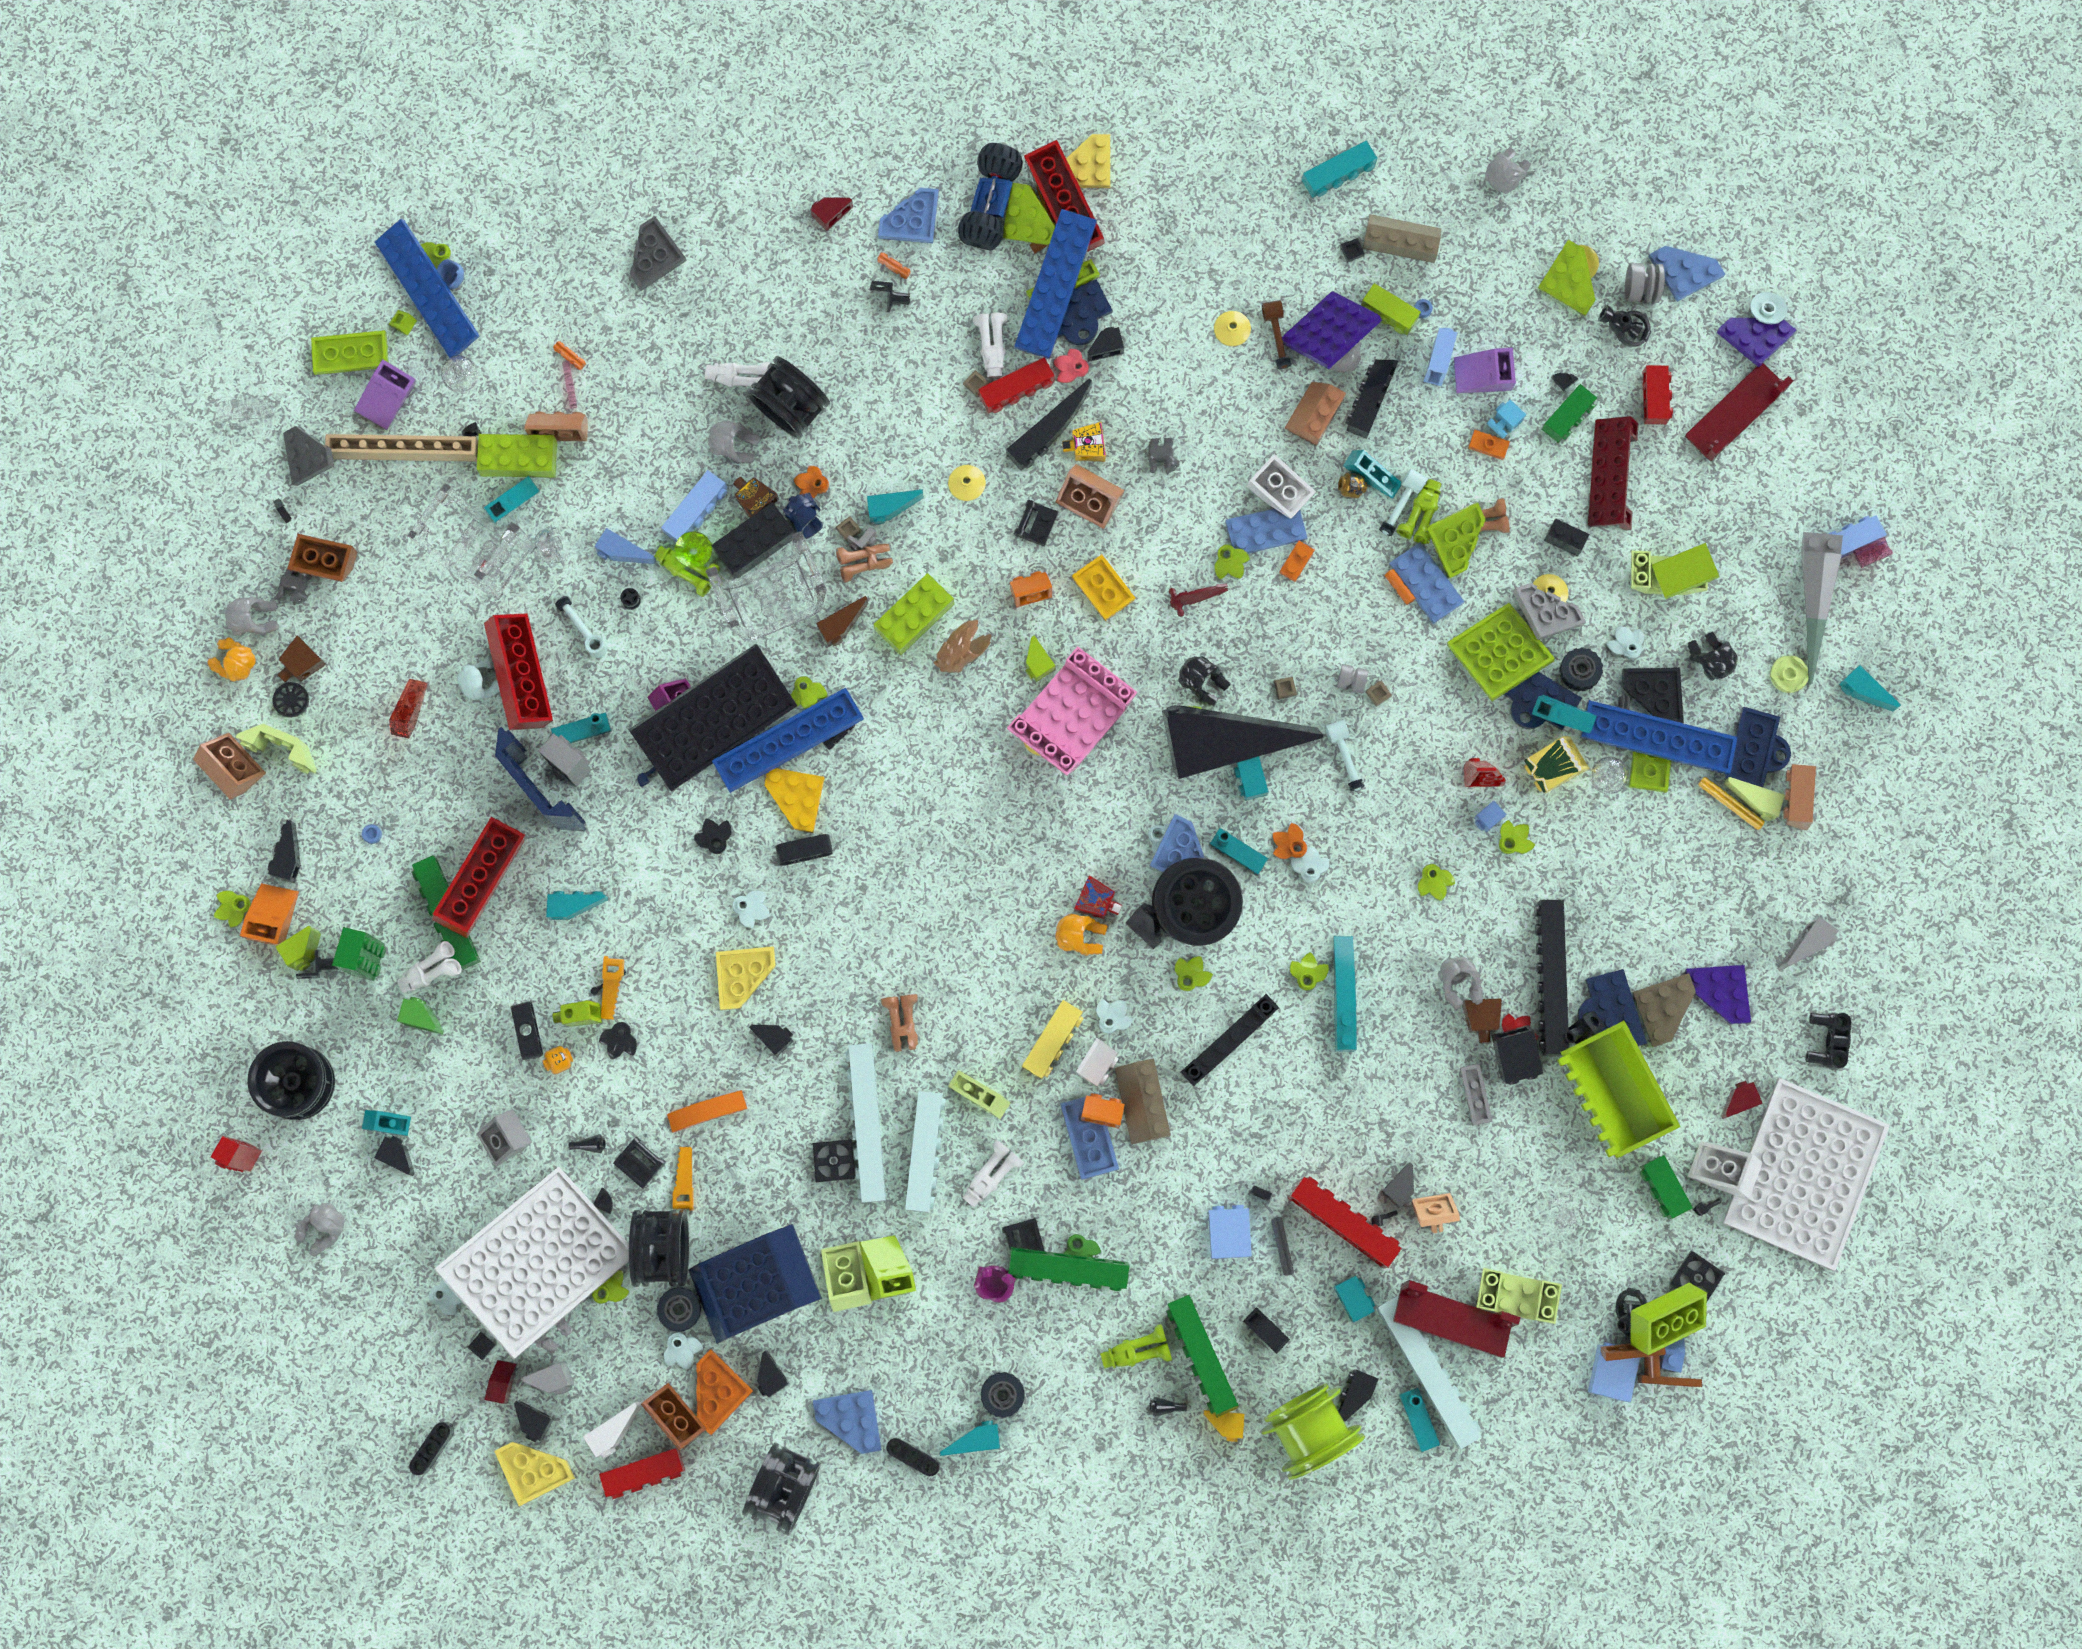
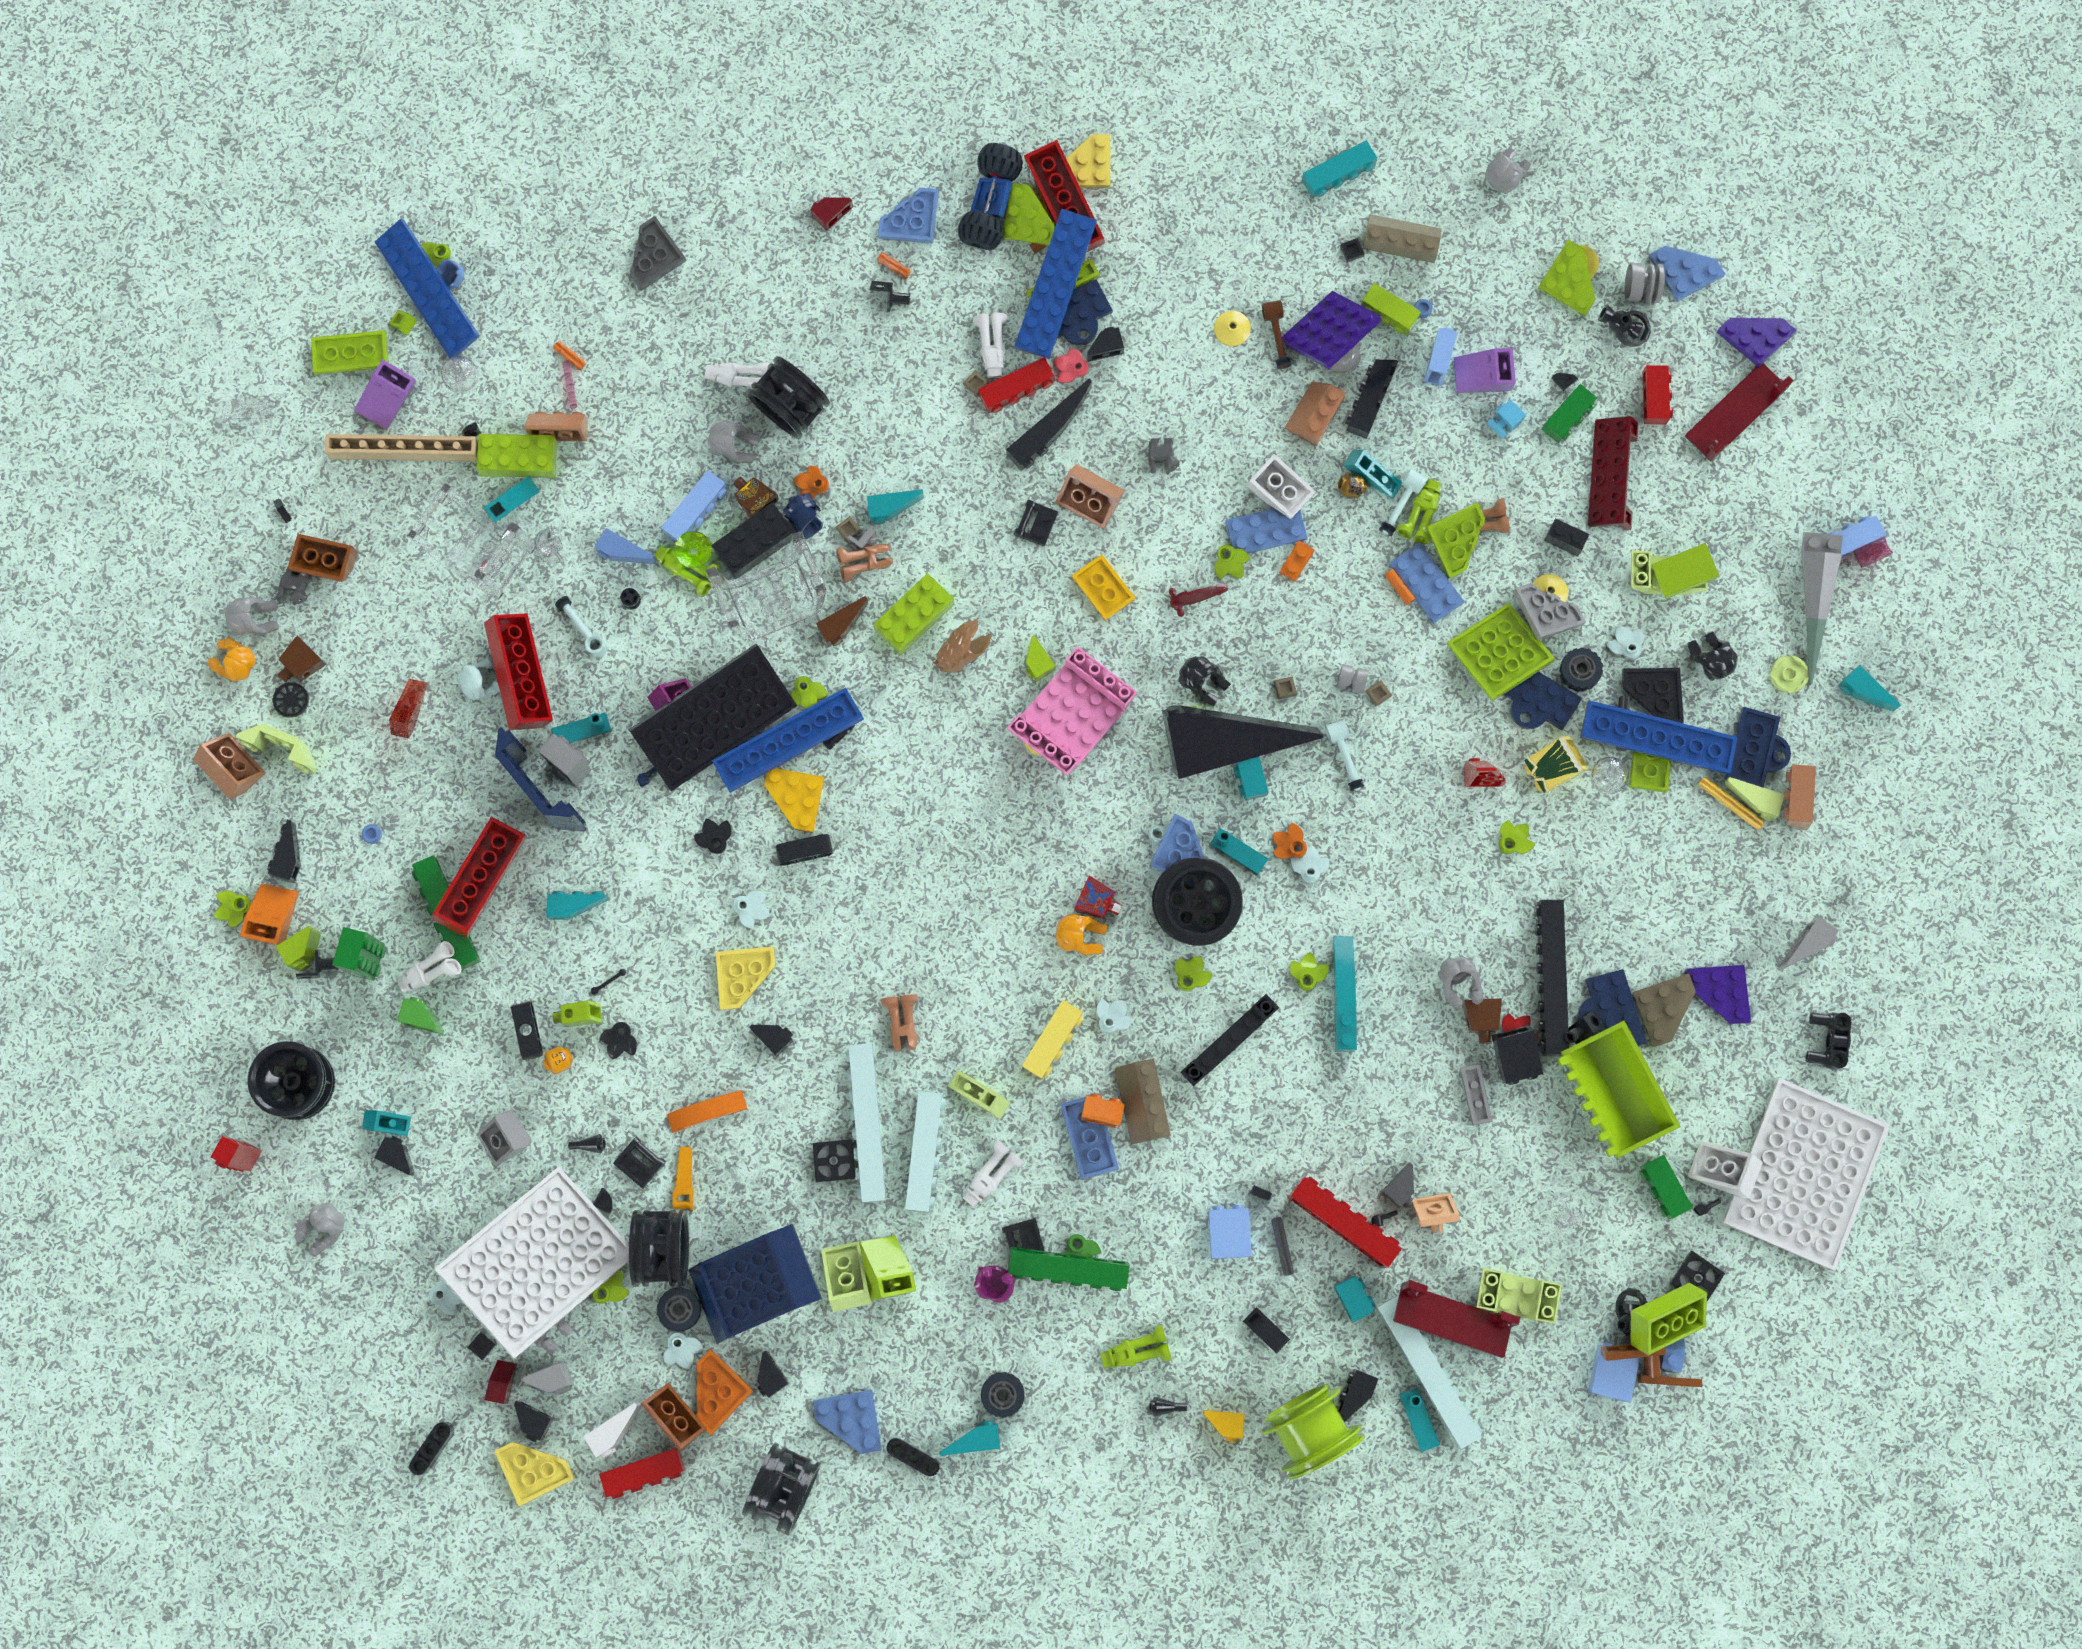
(306, 455): dark grey plate -> none
(610, 986): light orange piece -> none
(970, 490): light yellow dish -> none
(1031, 588): orange slope -> none
(1087, 443): torso -> none
(1097, 1063): white slope -> none
(1145, 925): black slope -> none
(1202, 1355): green brick -> none
(1437, 884): lime plate -> none
(1488, 444): orange plate -> none
(1489, 817): medium blue brick -> none
(1564, 714): teal slope -> none
(1741, 1099): dark red slope -> none
(1769, 302): light aqua dish -> none

